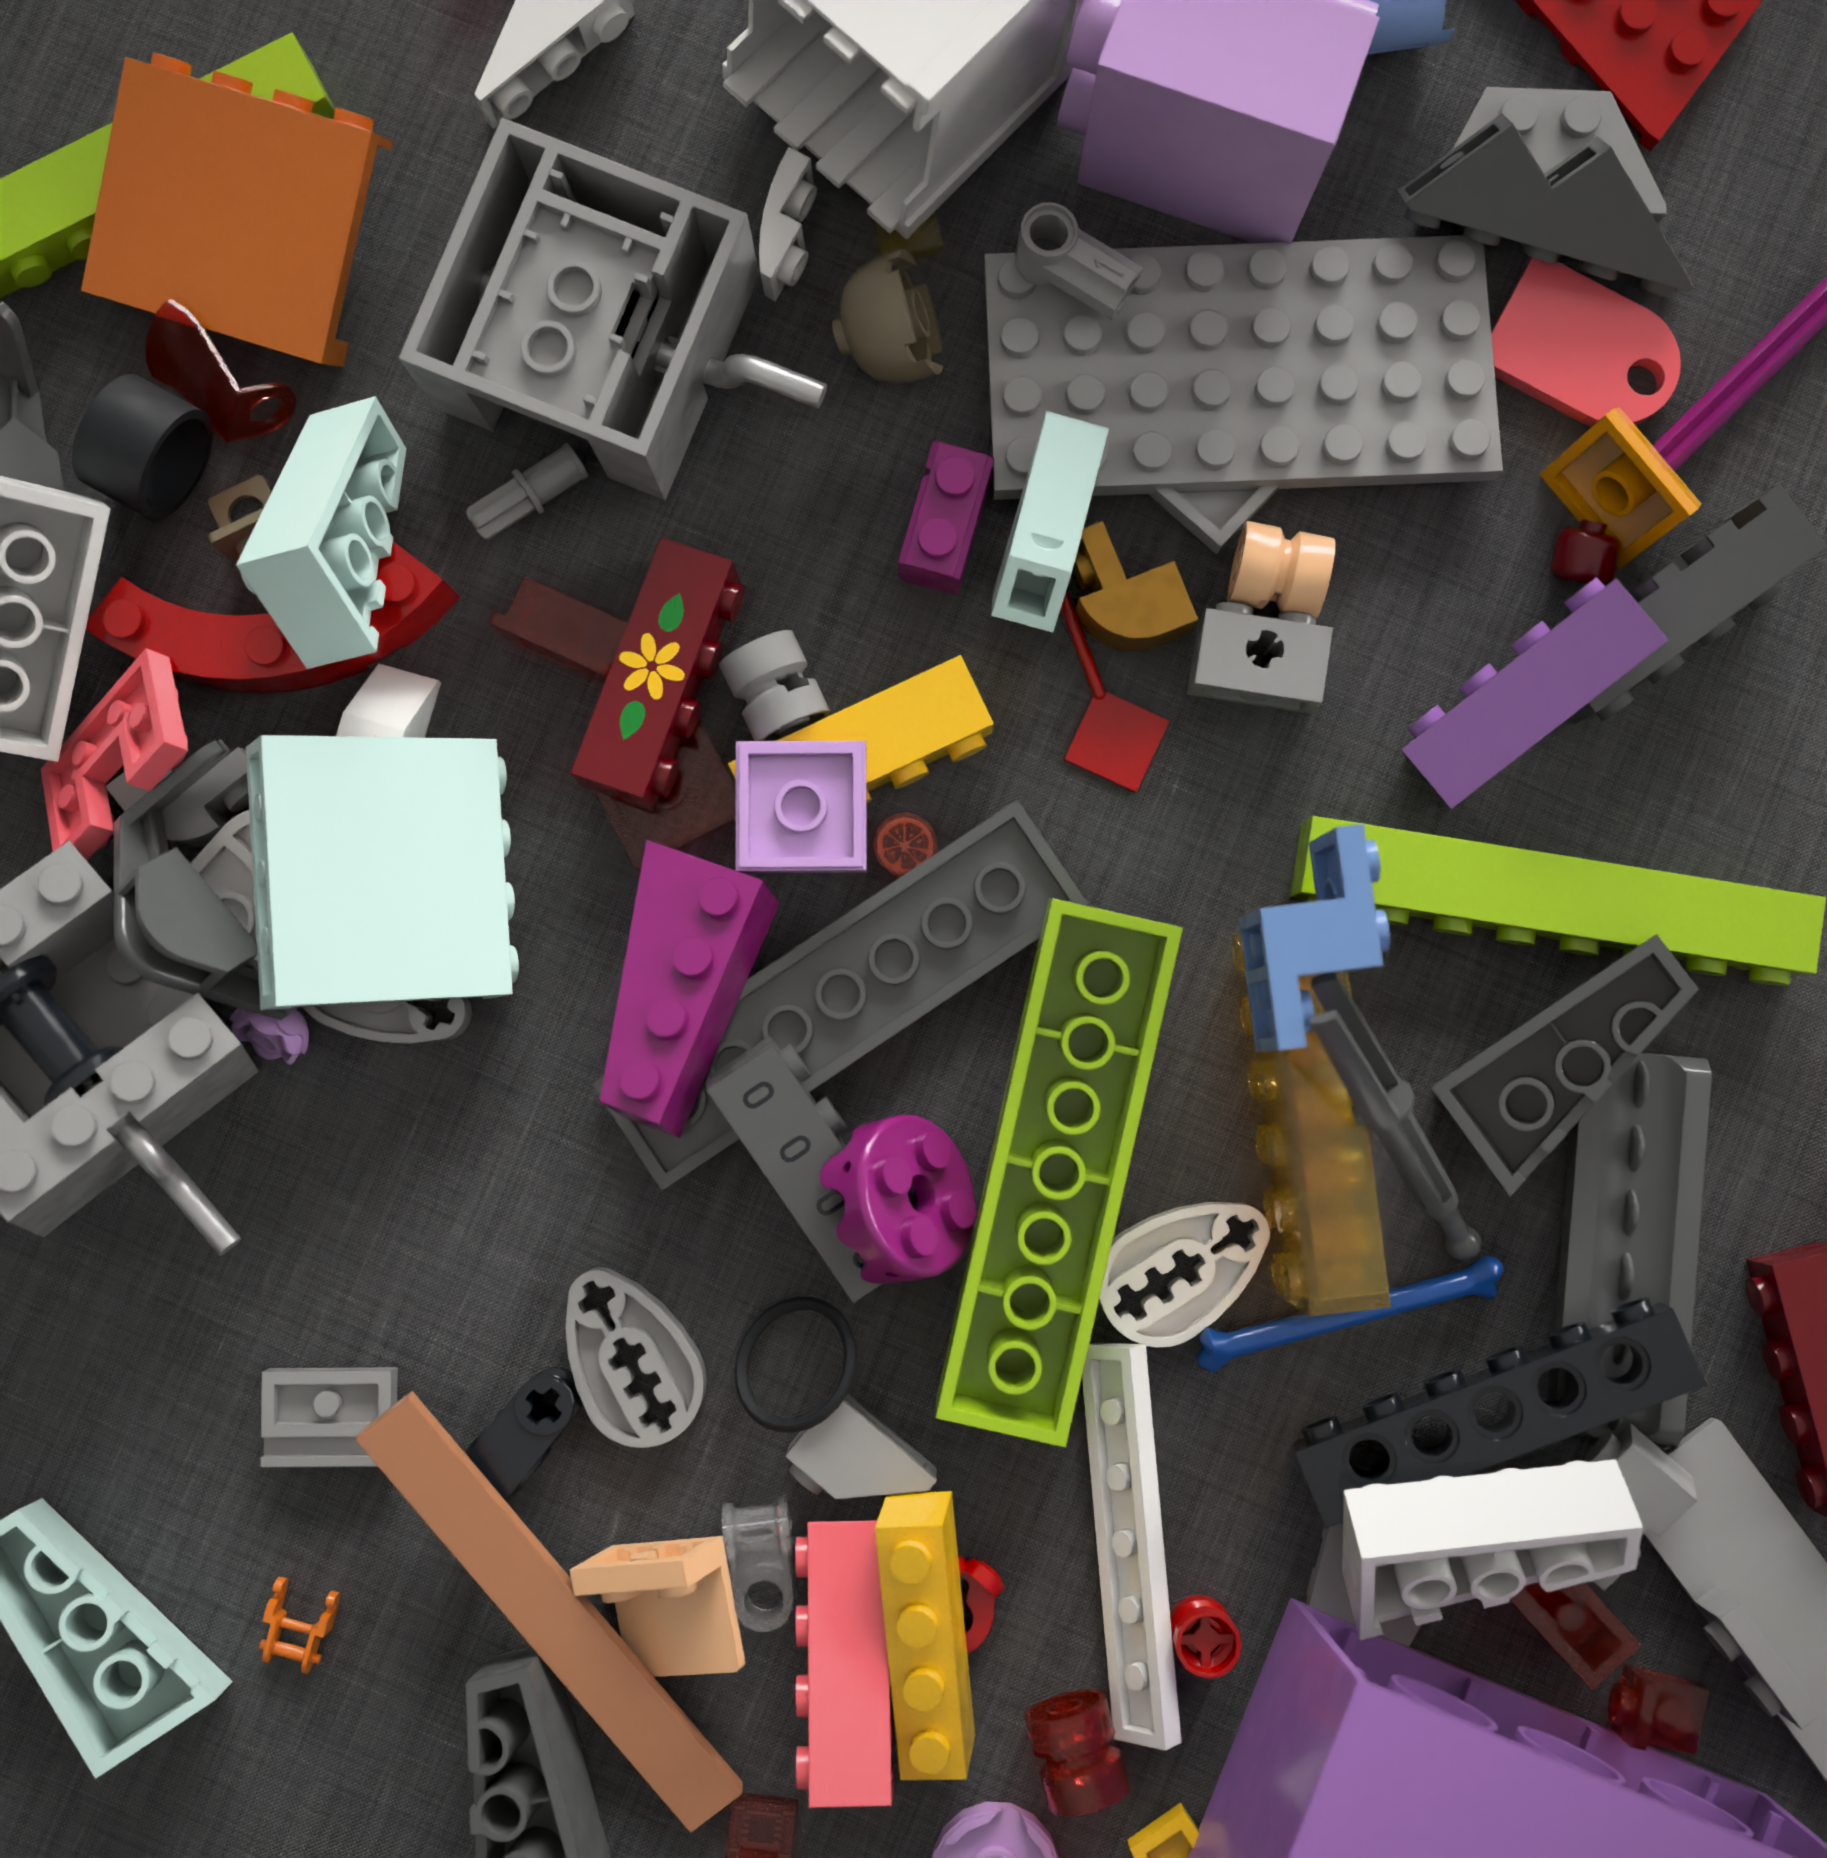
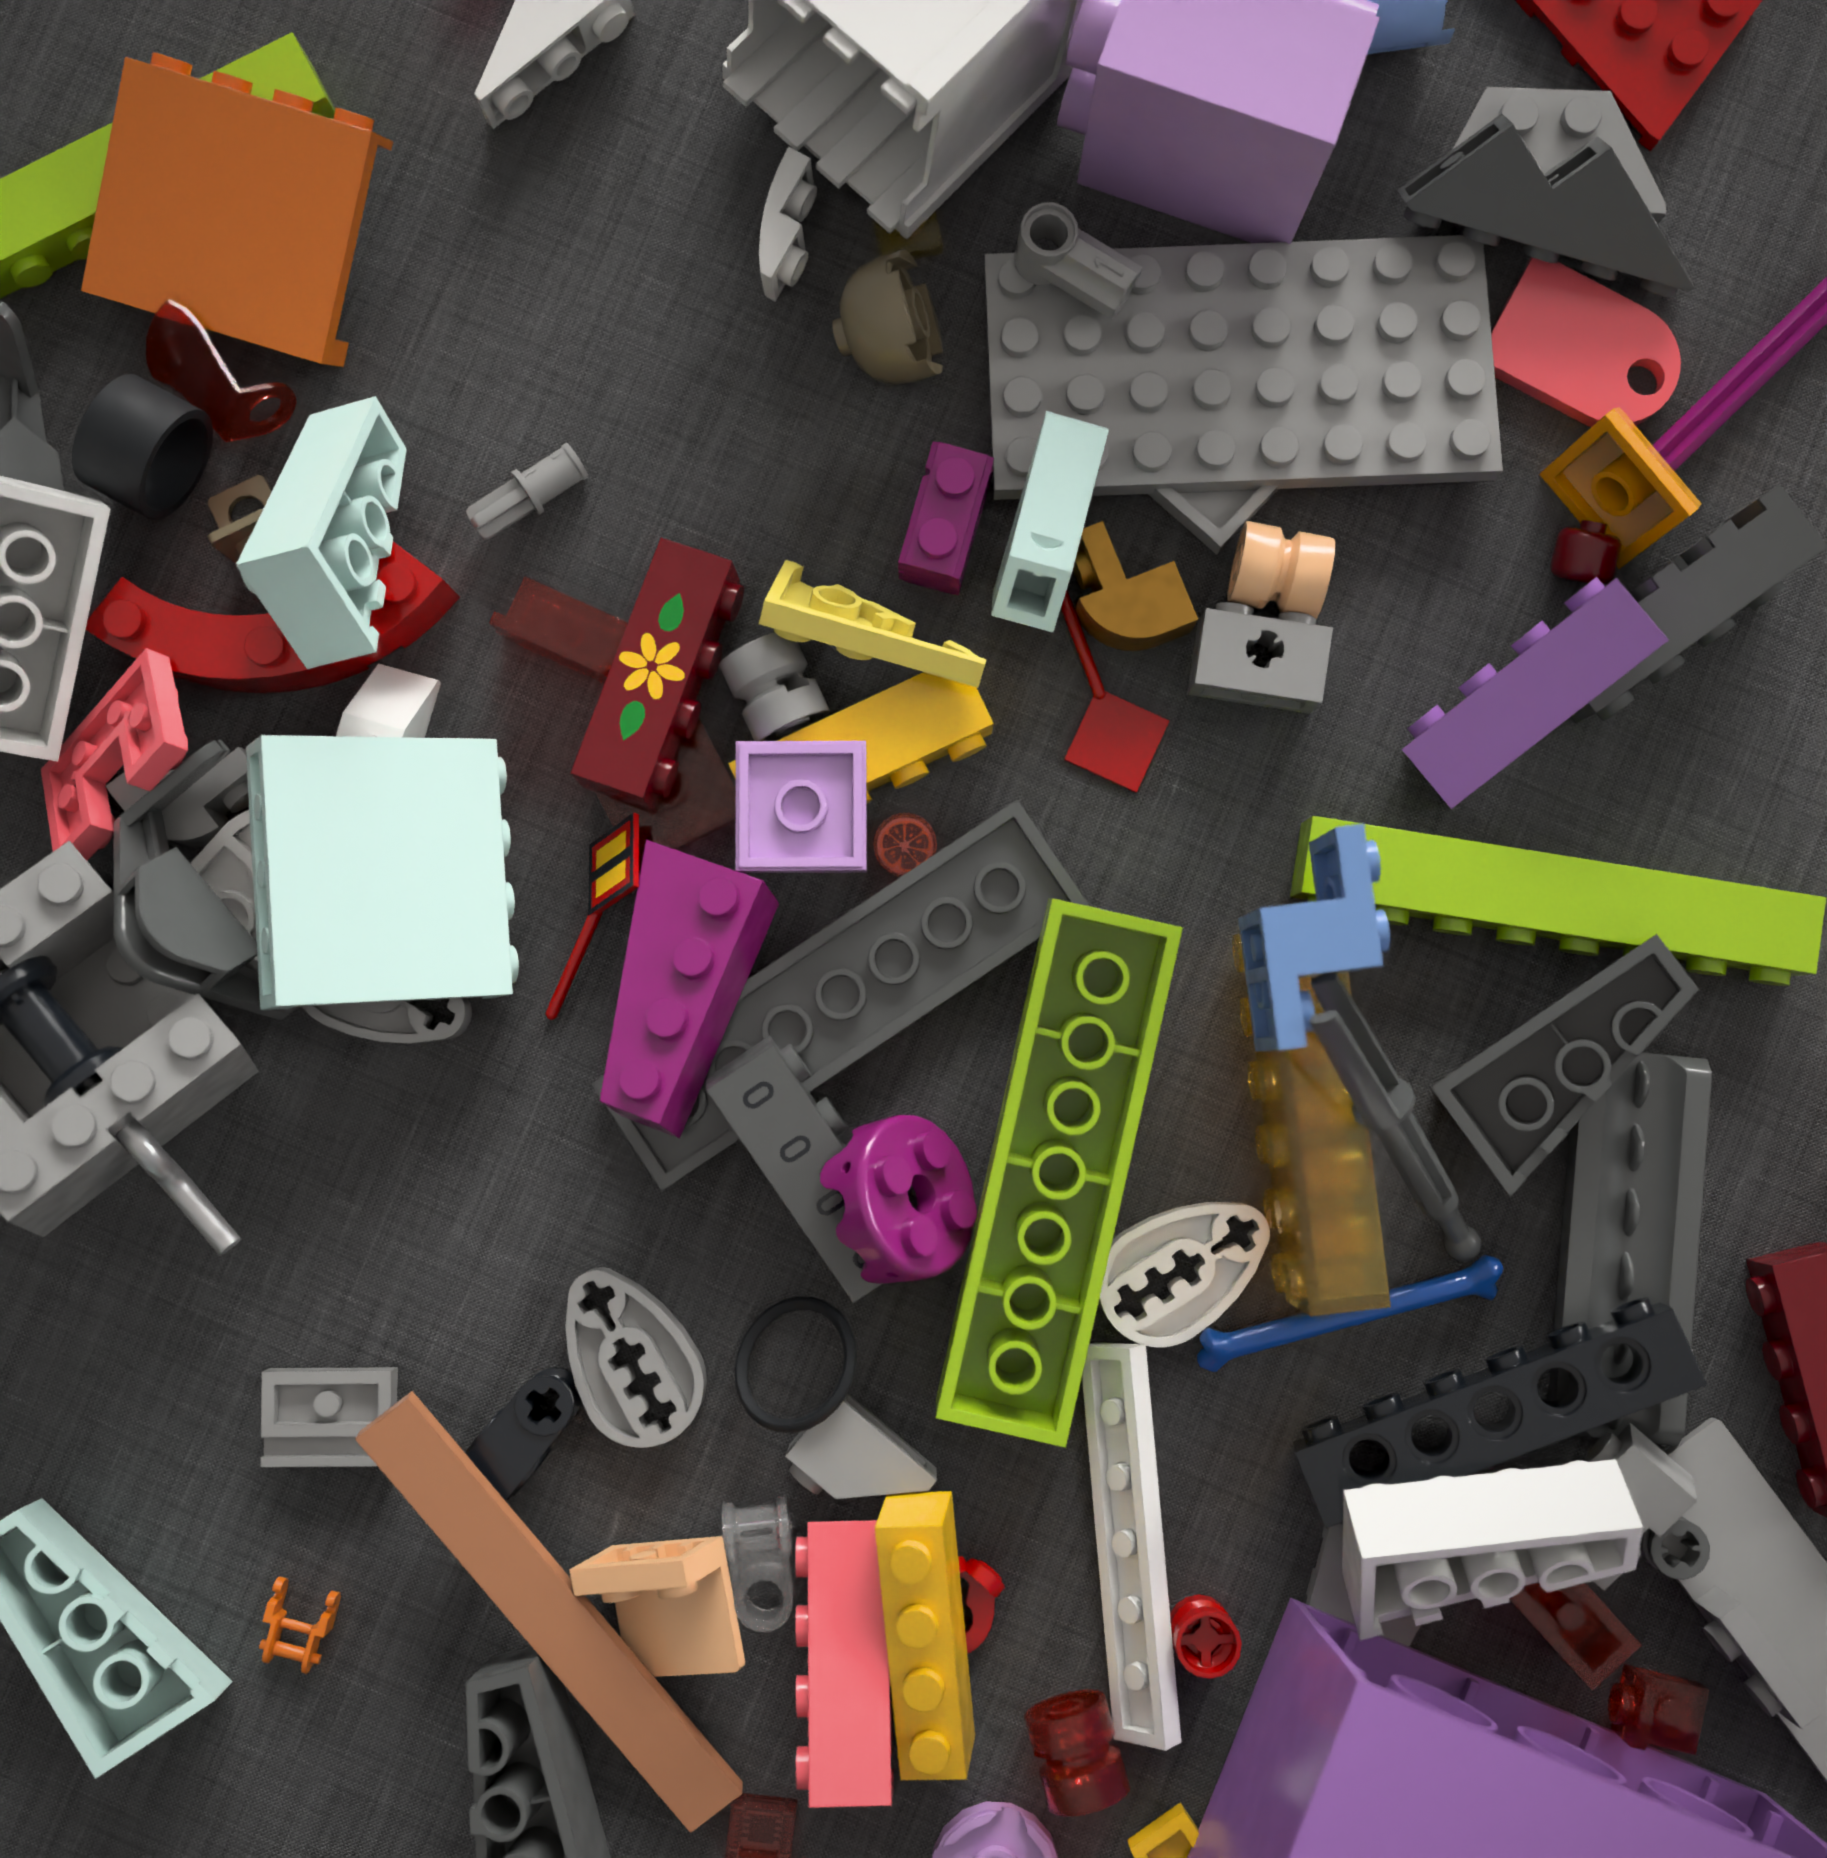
(271, 1036): lavender plate -> none
(538, 298): light grey piece -> none
(611, 878): none -> piece
(859, 628): none -> light yellow wing
(1693, 1560): none -> dark grey bush

